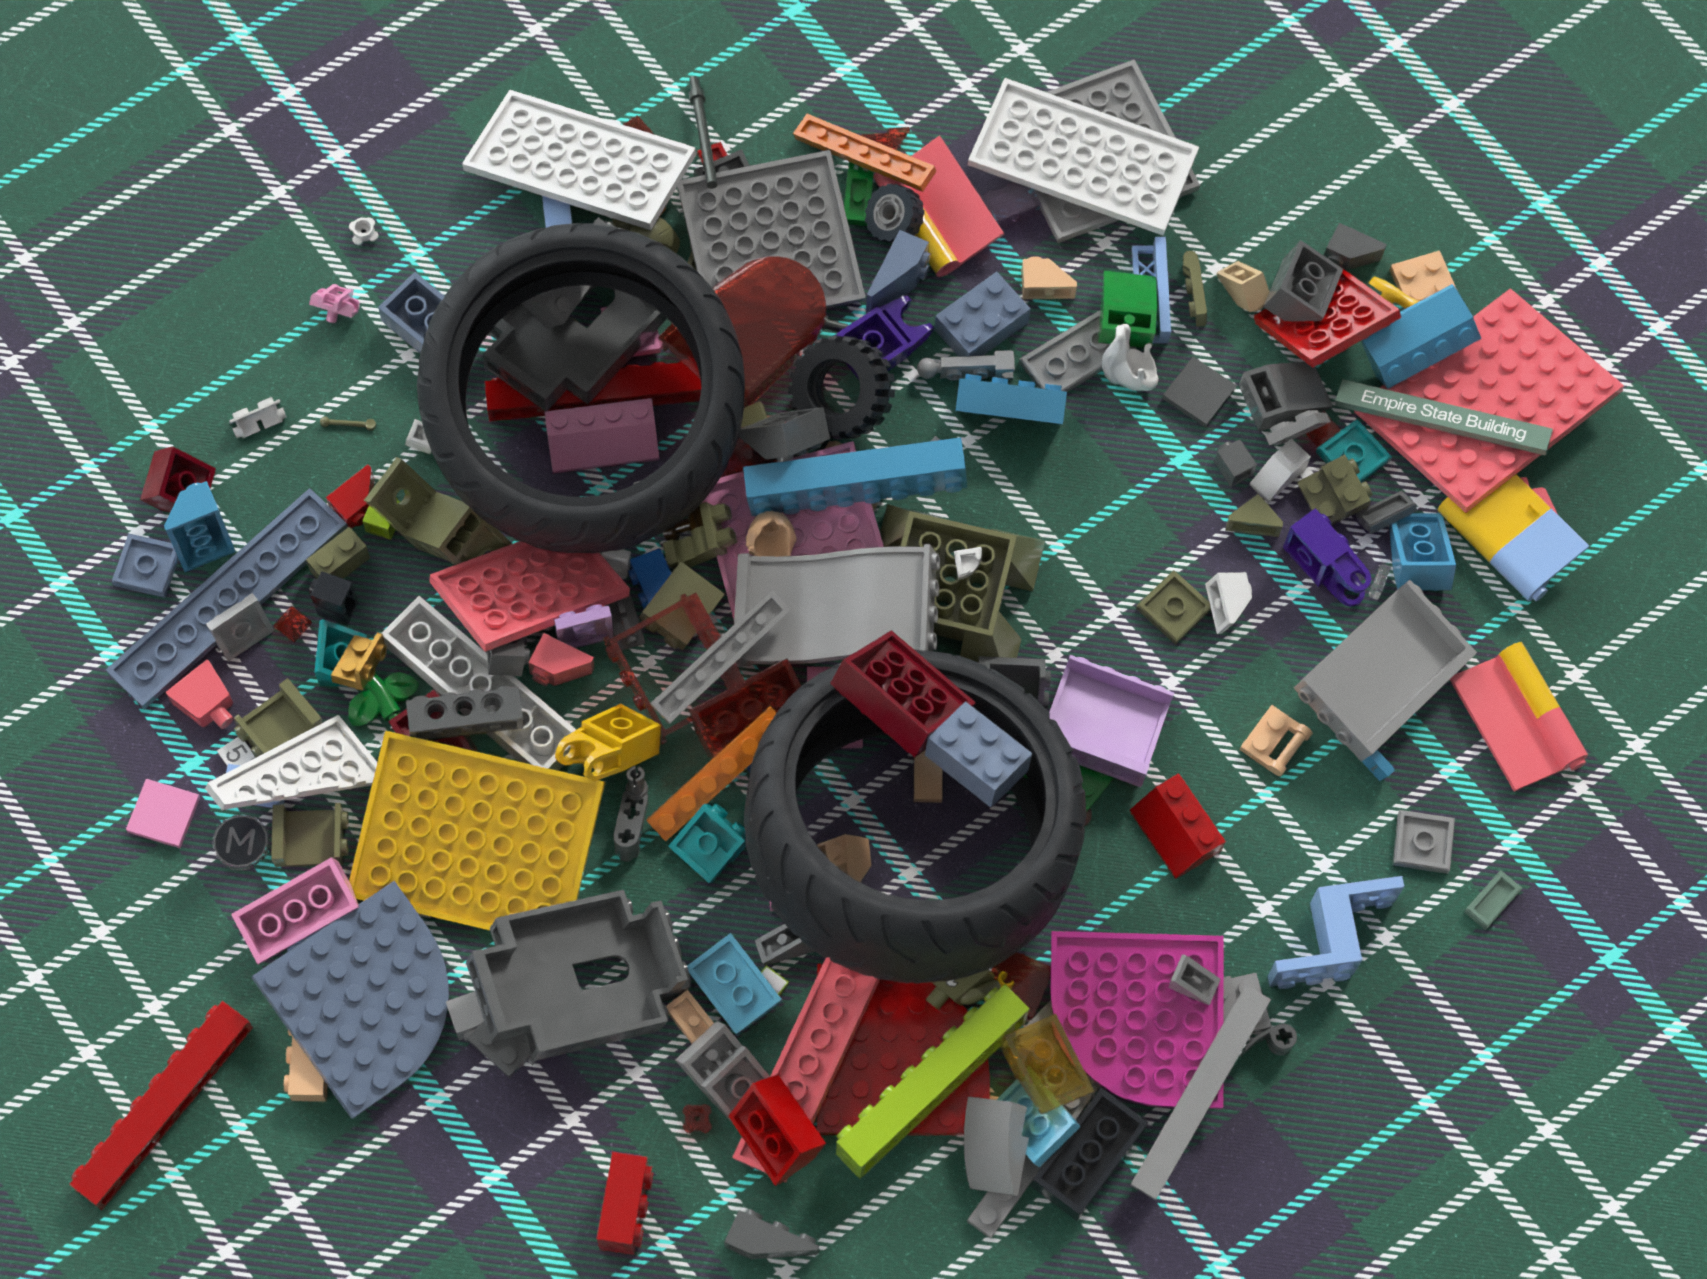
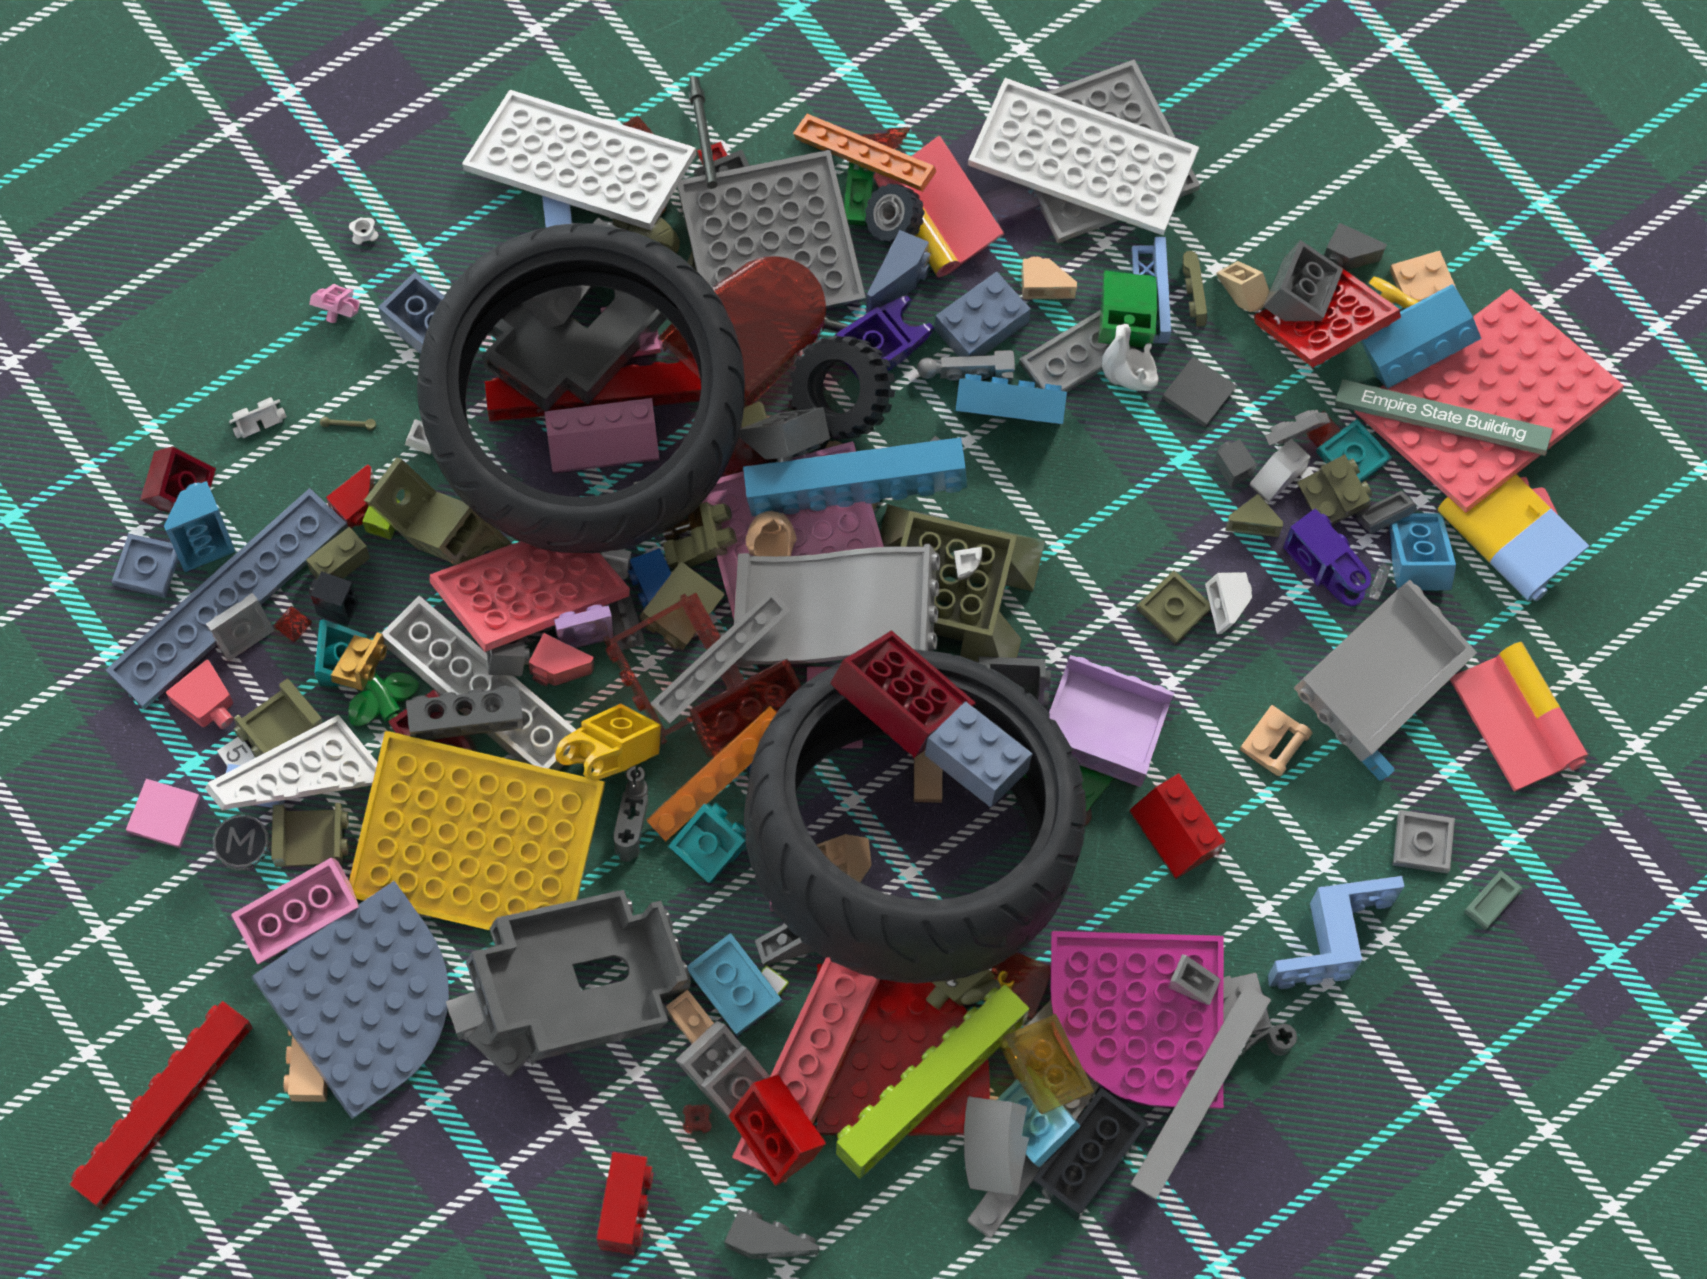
(1282, 392): dark grey slope -> none

